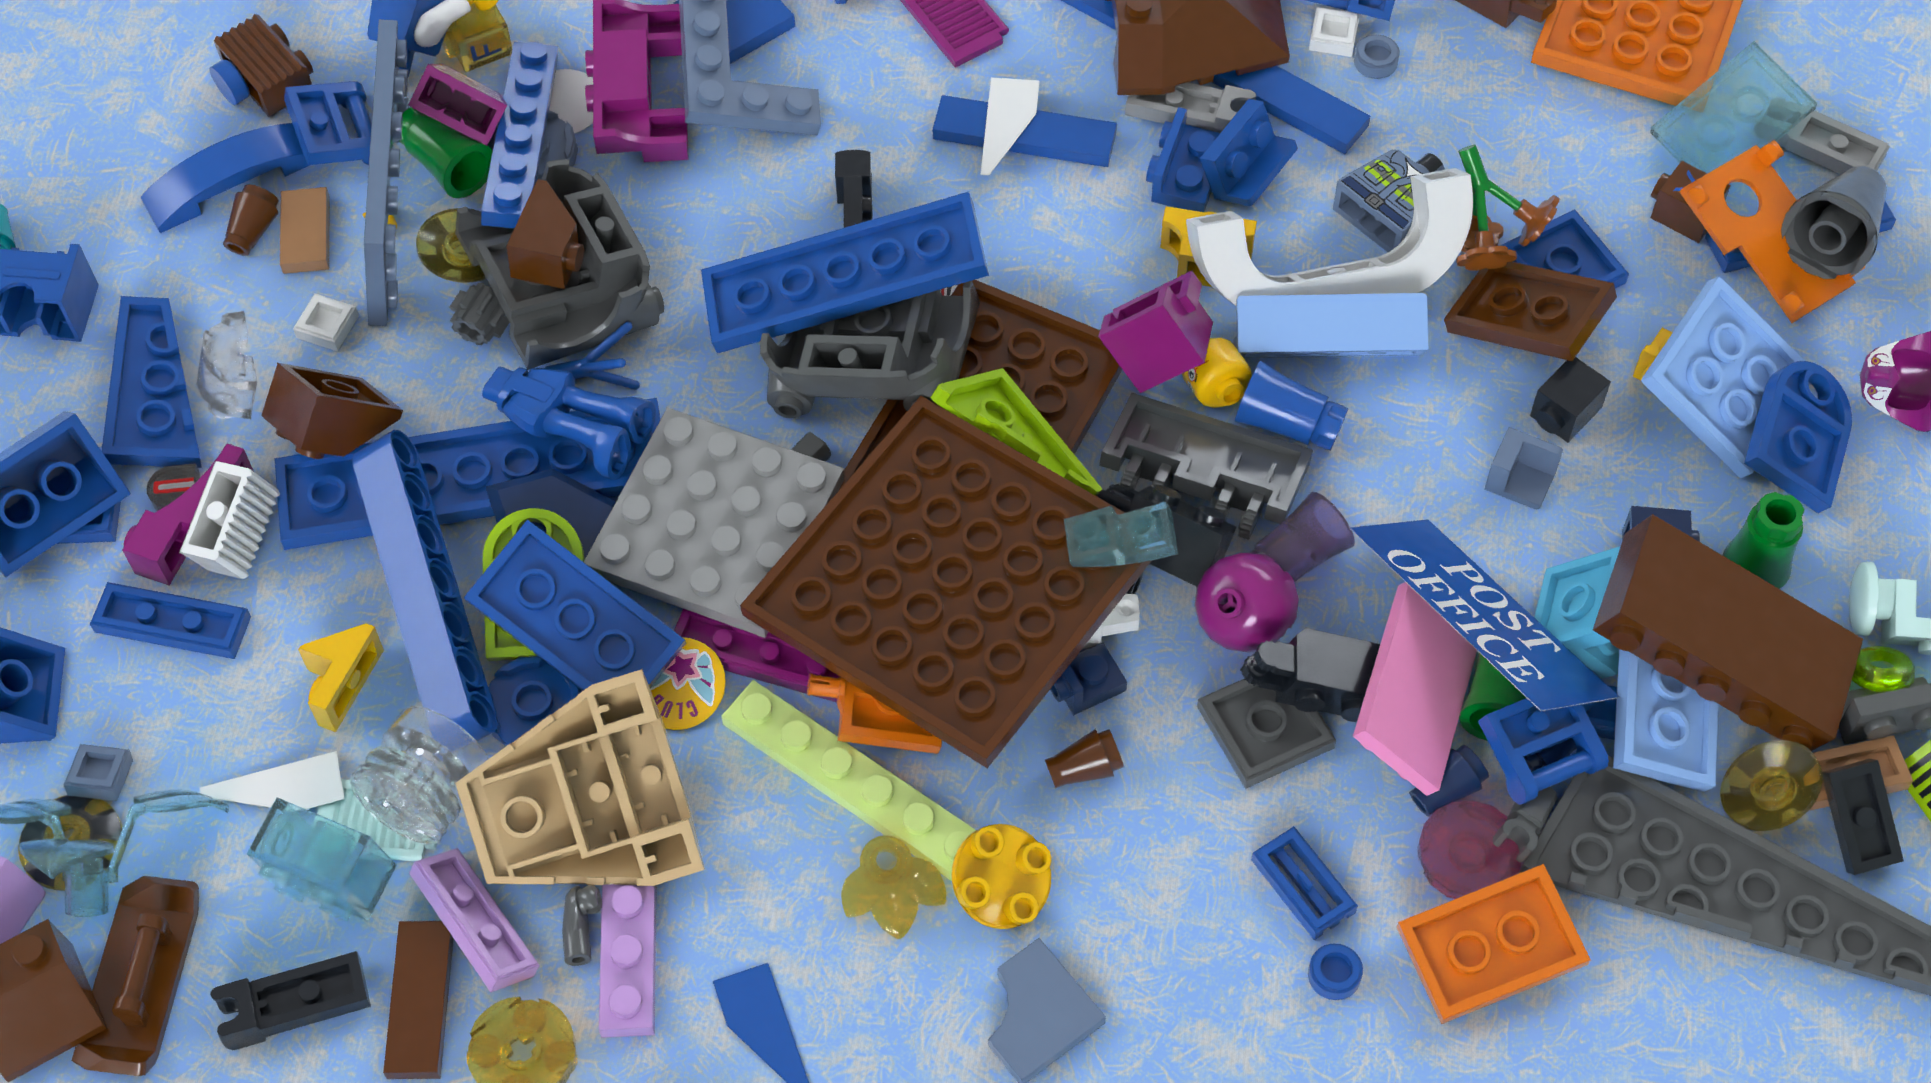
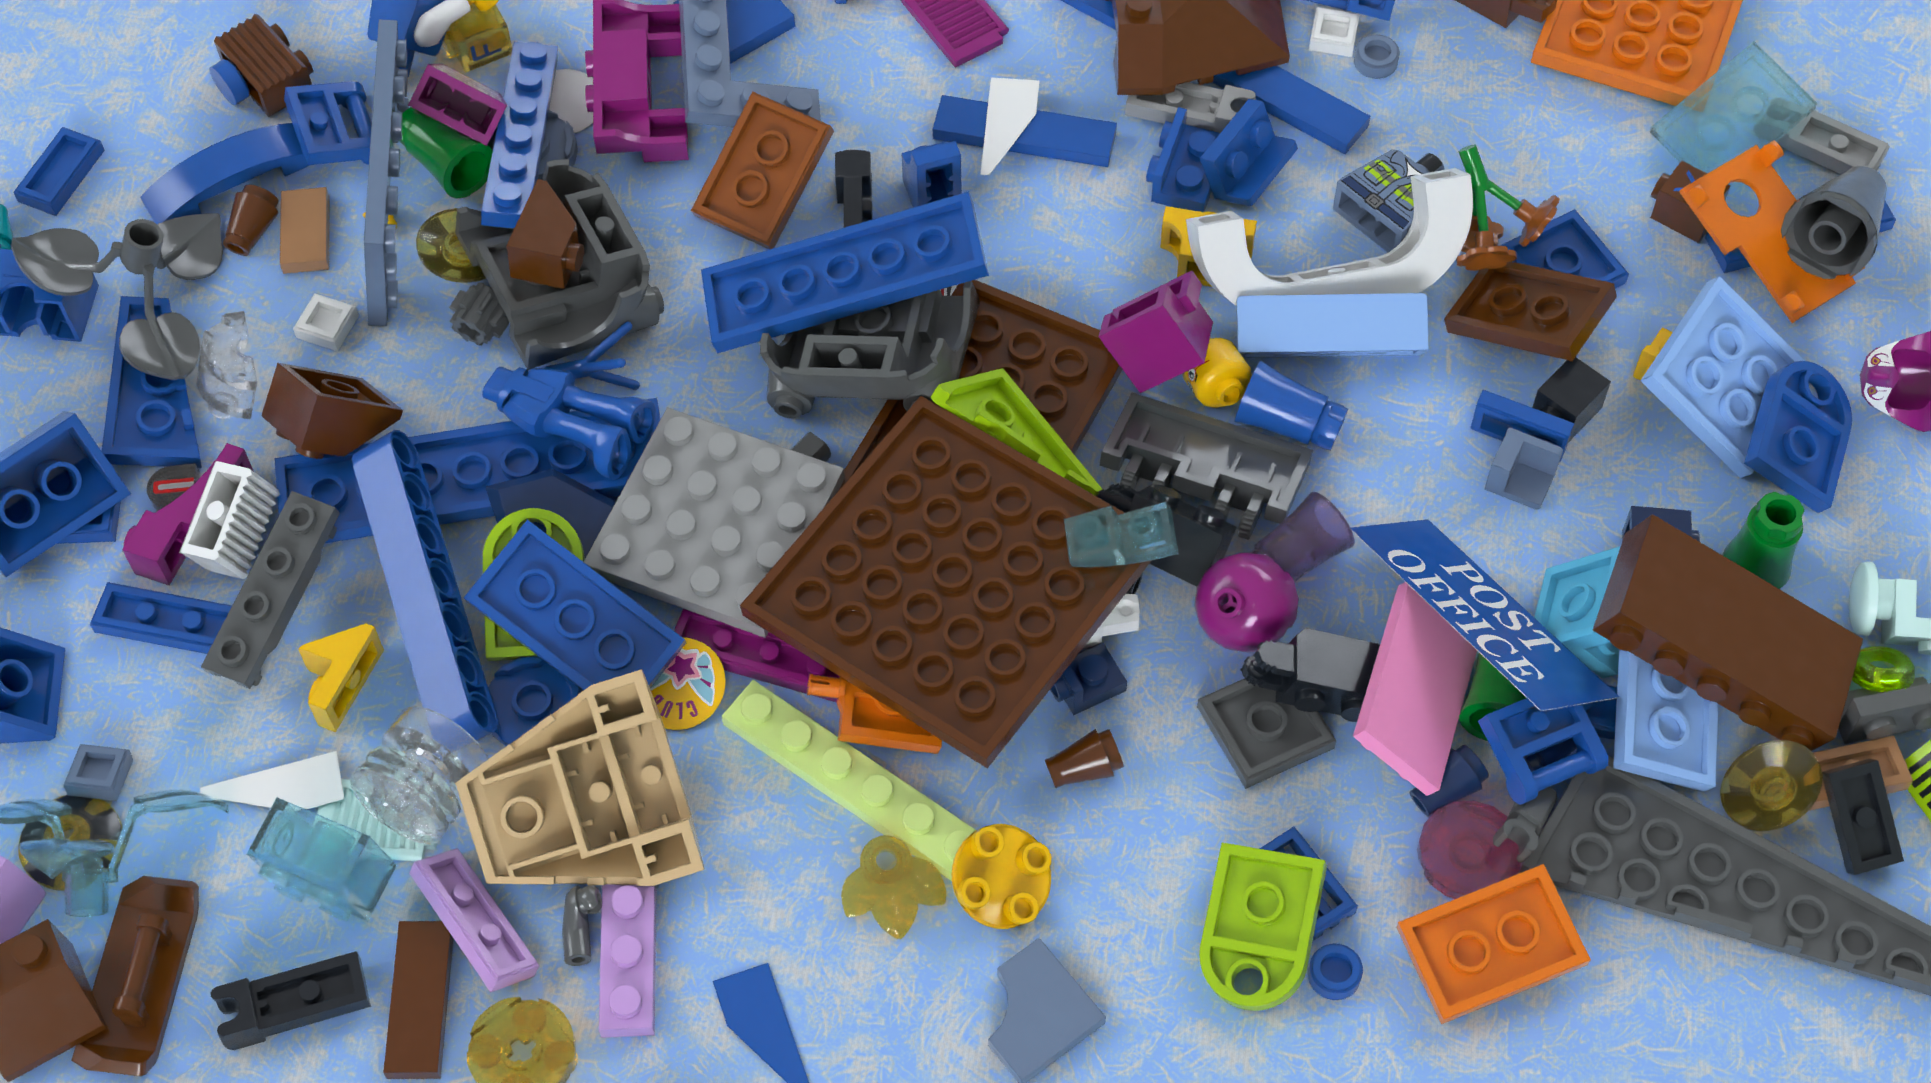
(59, 171): none -> blue tile
(188, 245): none -> dark grey plant
(272, 590): none -> dark grey piece
(762, 170): none -> dark orange tile
(932, 172): none -> blue arch
(1260, 919): none -> lime plate
(1496, 414): none -> blue tile

